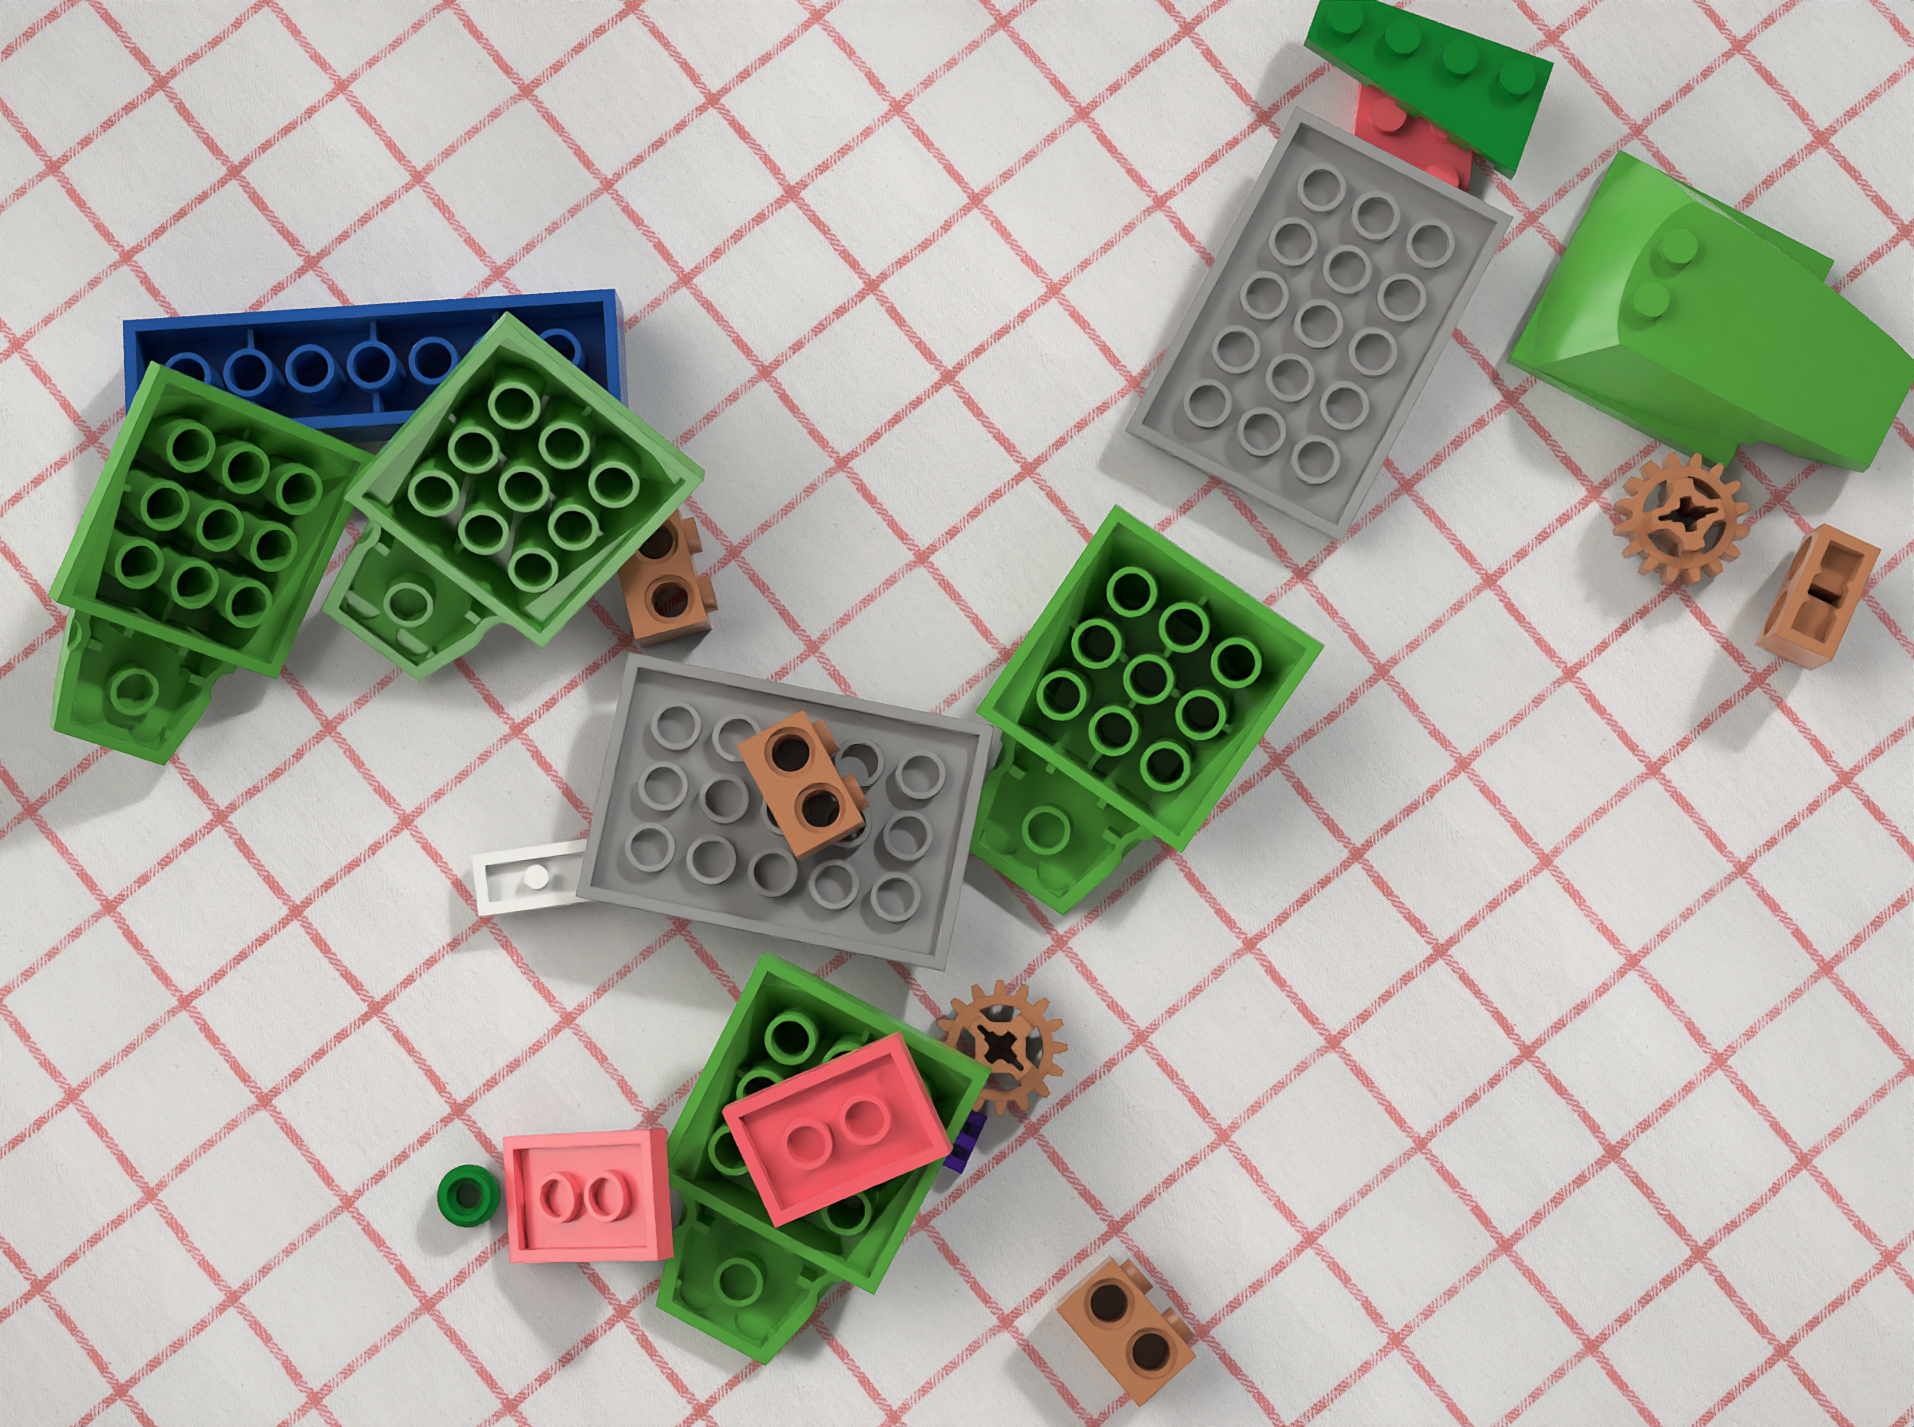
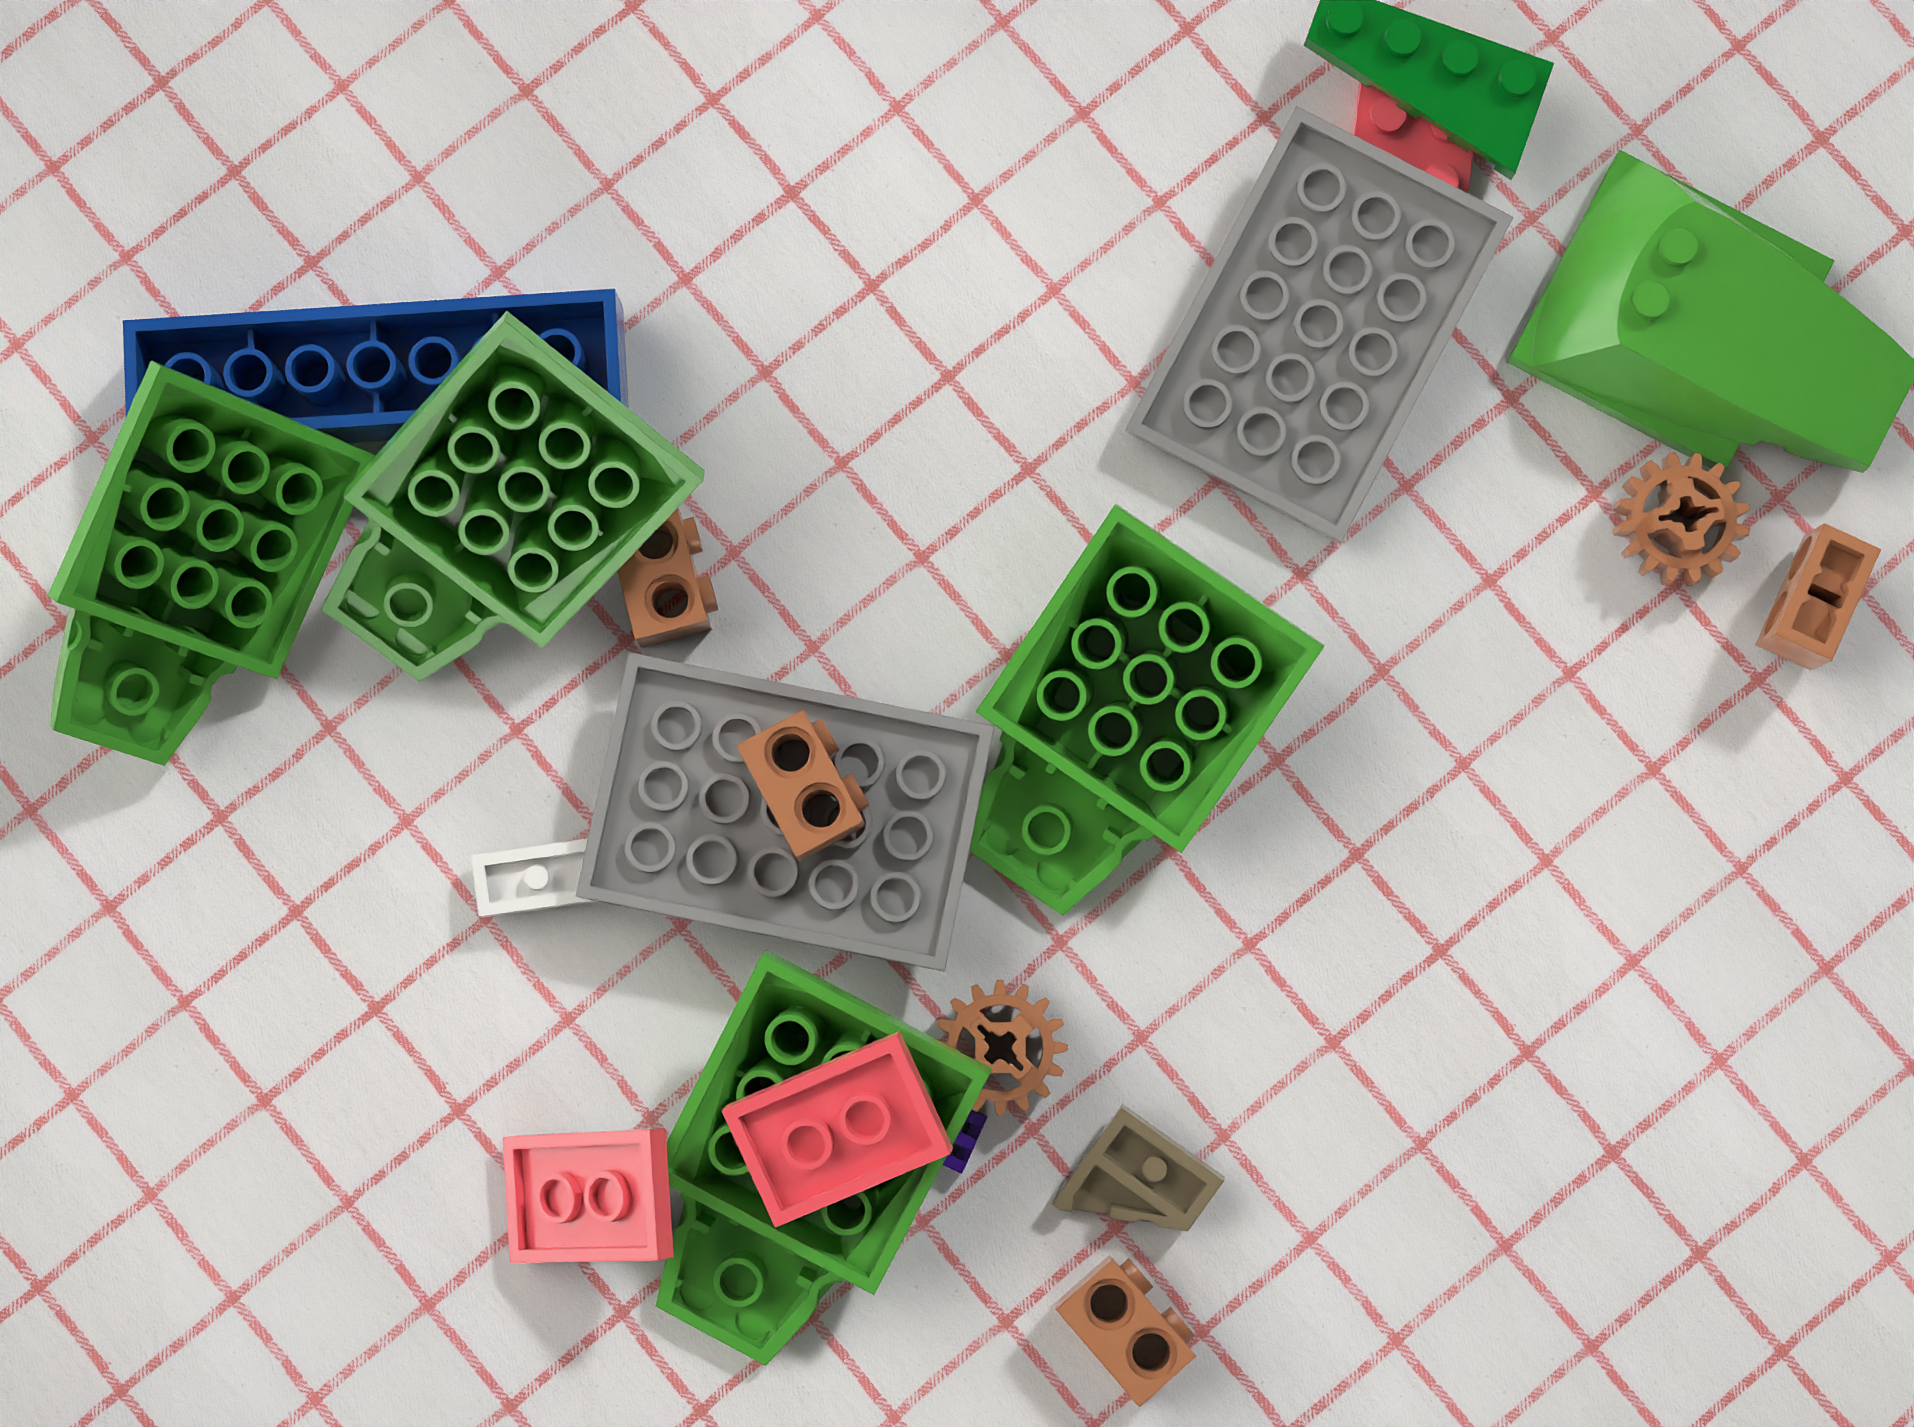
(450, 1203): green plate -> none
(1140, 1176): none -> dark tan wing

